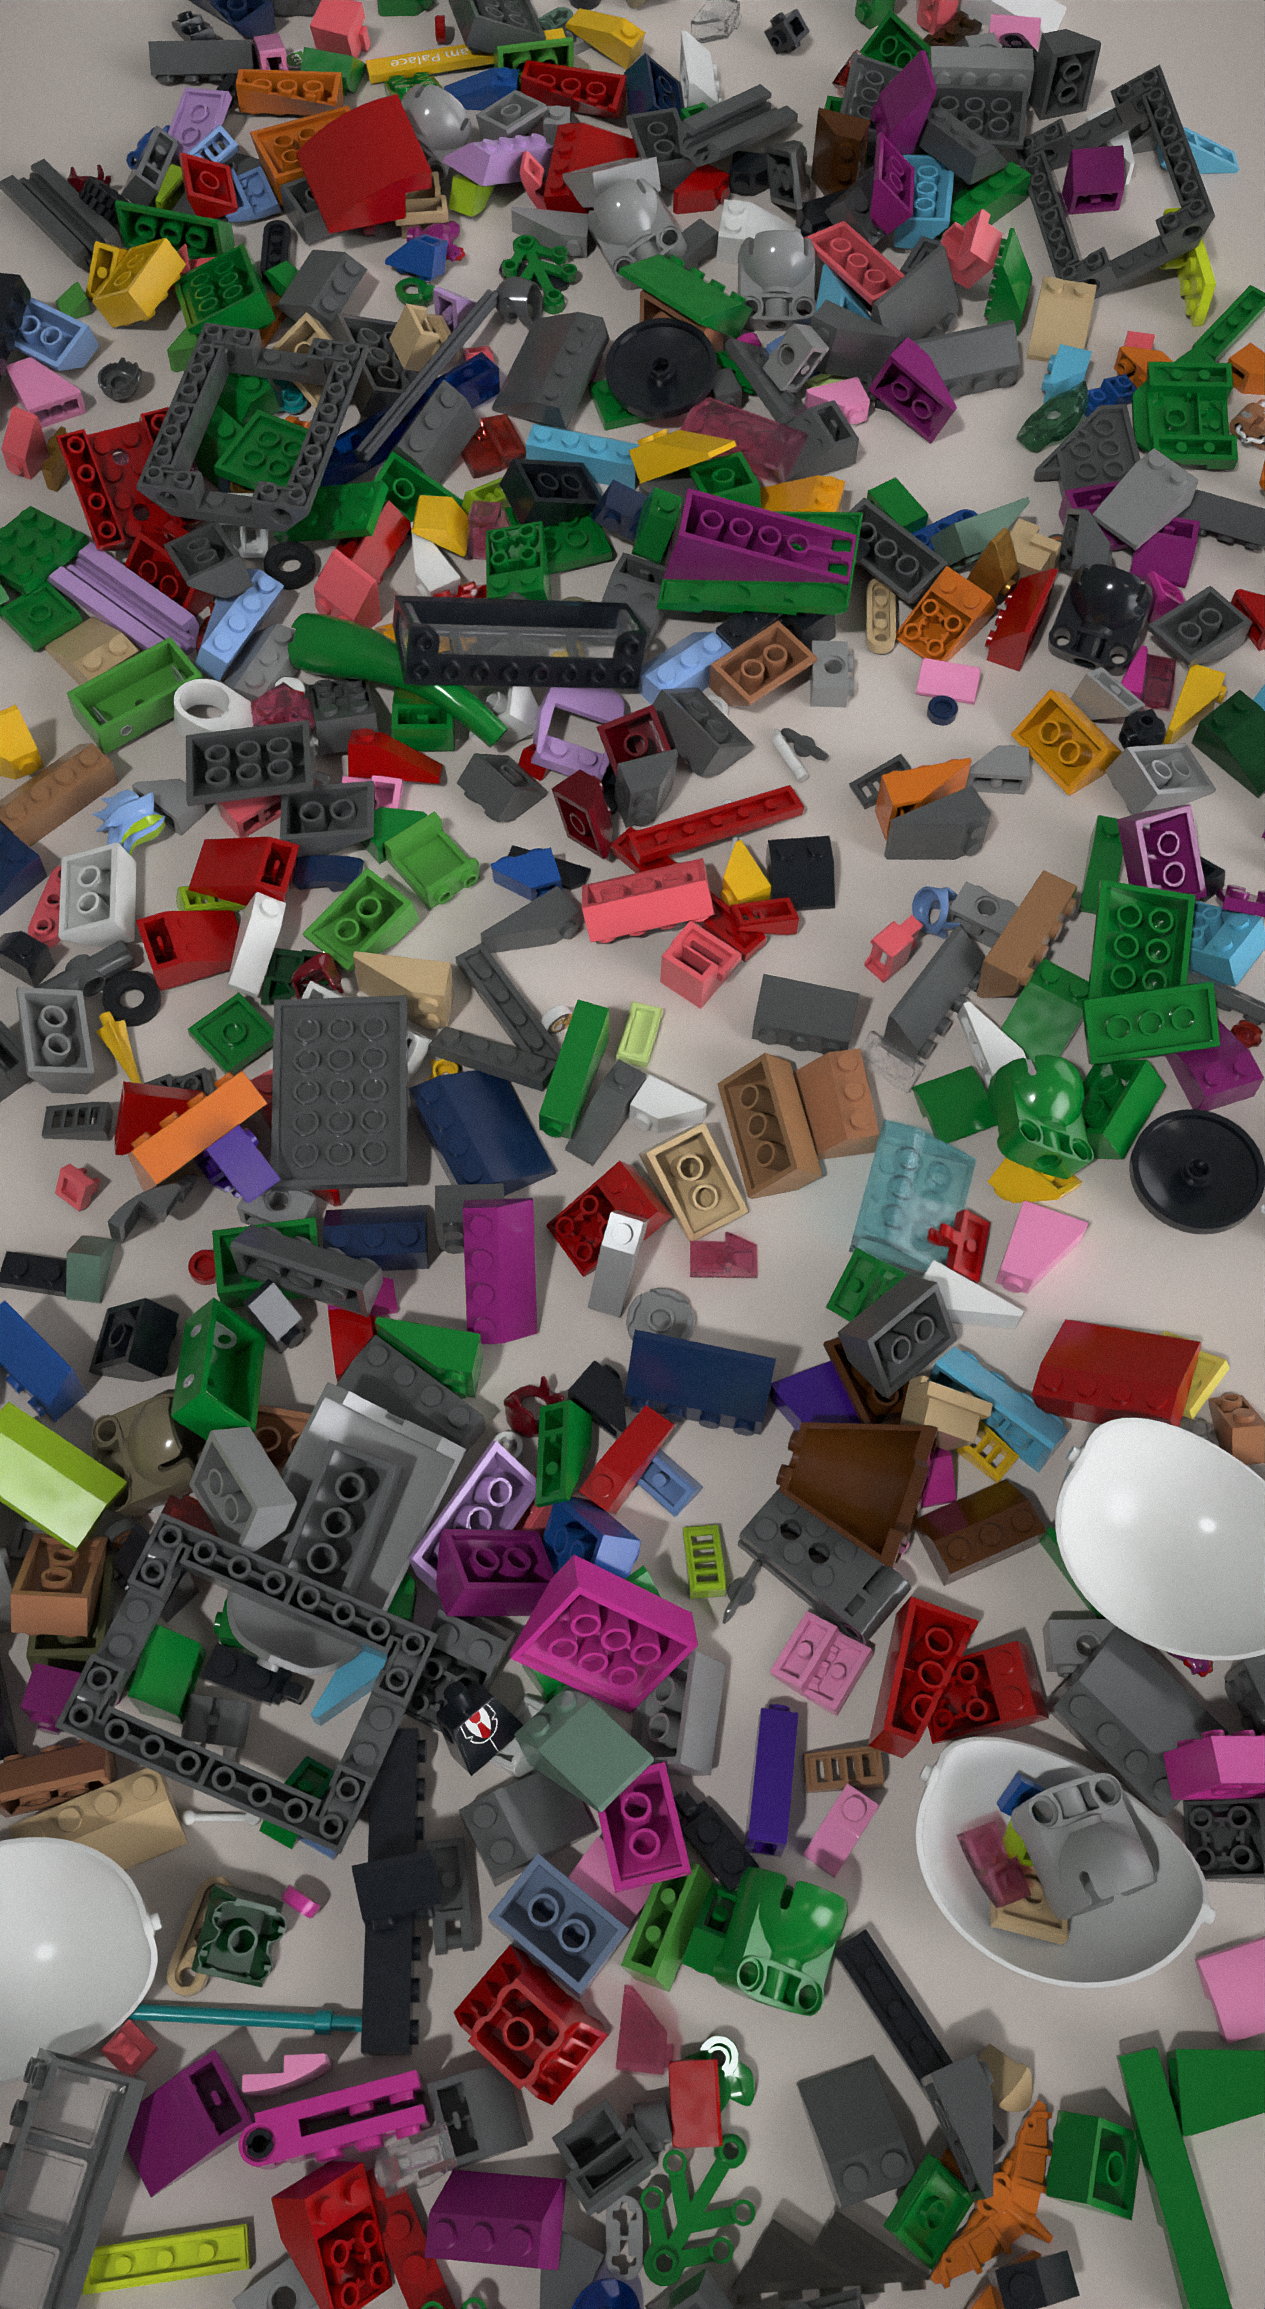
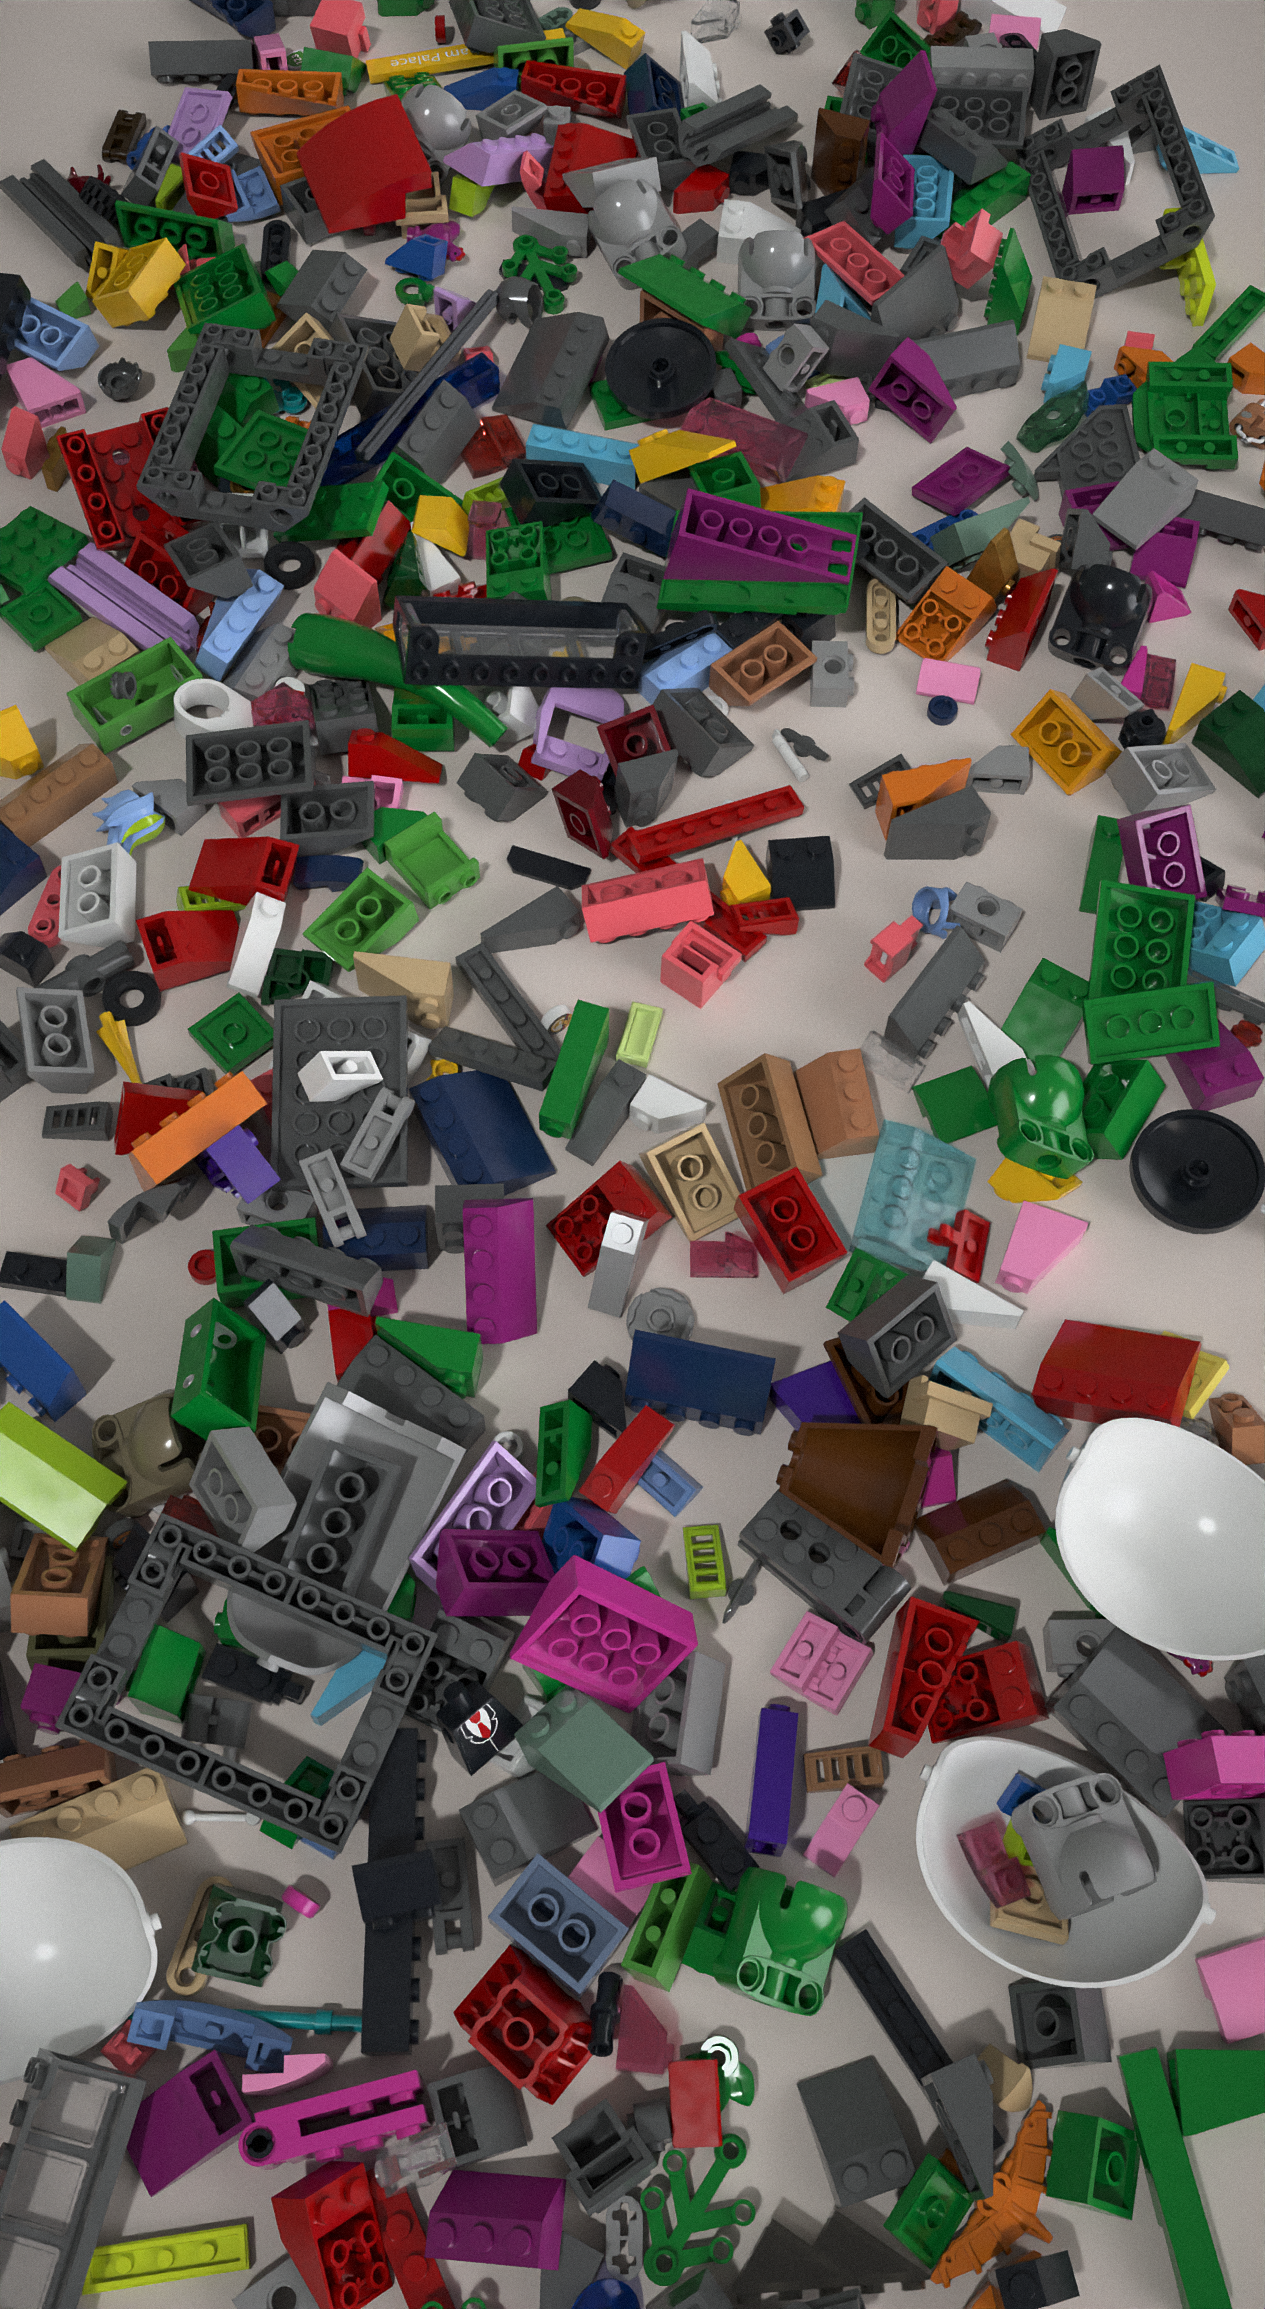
(123, 134): none -> dark brown plate
(123, 685): none -> dark grey bush
(135, 1341): black slope -> none
(191, 27): black slope -> none
(211, 2029): none -> medium blue slope
(321, 968): dark red piece -> none
(332, 1197): none -> light grey plate
(338, 1074): none -> white slope
(376, 1135): none -> light grey plate
(406, 573): none -> dark green slope
(520, 1418): dark red piece -> none
(528, 874): blue slope -> none
(605, 2014): none -> black pin
(656, 524): green slope -> none
(680, 634): none -> black plate
(789, 1229): none -> red slope
(804, 1015): dark grey slope -> none
(899, 505): green panel -> none
(960, 481): none -> magenta tile
(973, 1455): yellow slope -> none
(993, 1617): none -> dark green slope
(1023, 477): none -> sand green slope
(1027, 936): medium nougat slope -> none
(1059, 2026): none -> dark grey slope
(1202, 628): dark grey slope -> none

